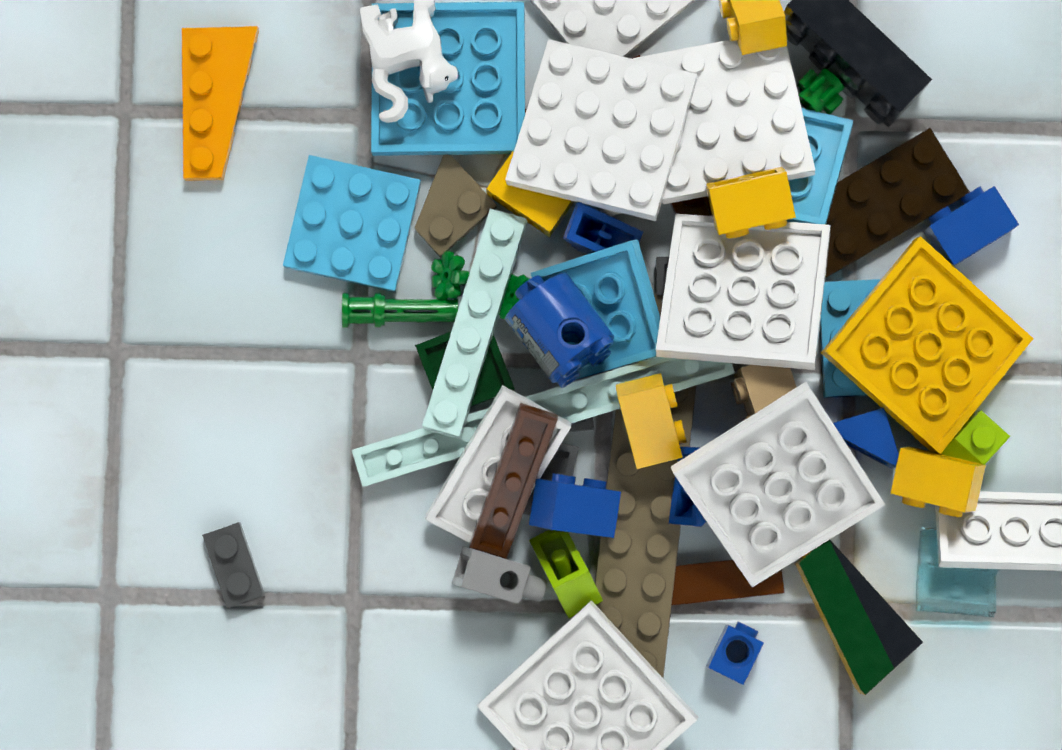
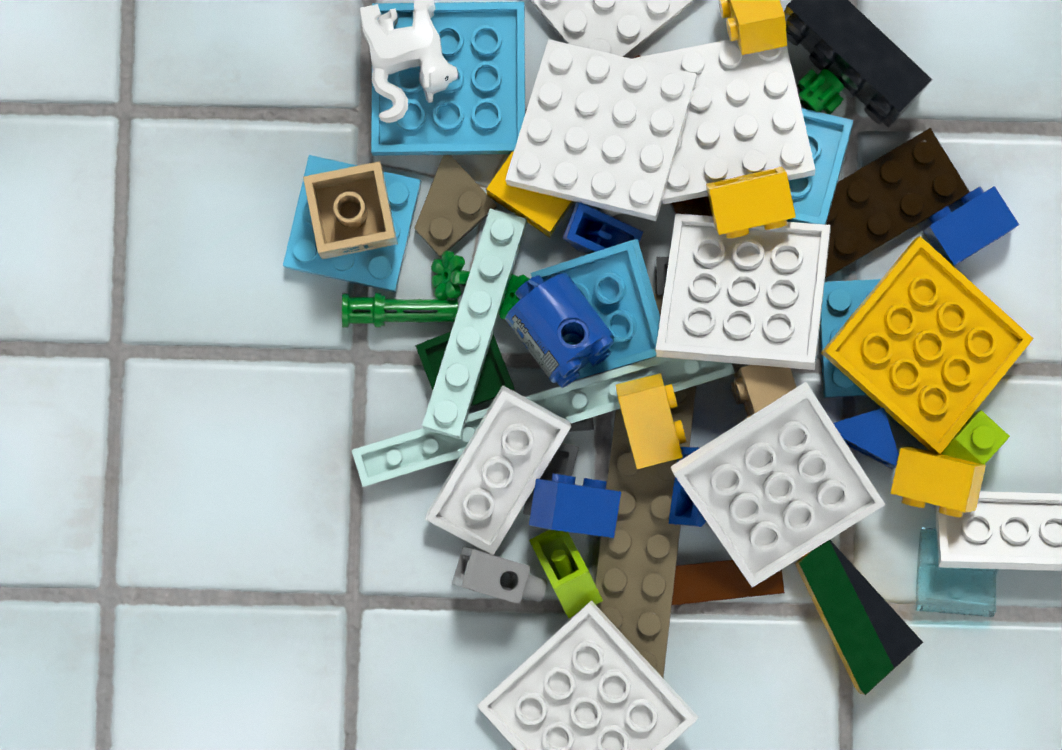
(212, 92): light orange wing -> none
(233, 565): dark grey plate -> none
(350, 210): none -> tan brick
(513, 480): reddish brown tile -> none
(735, 670): blue brick -> none

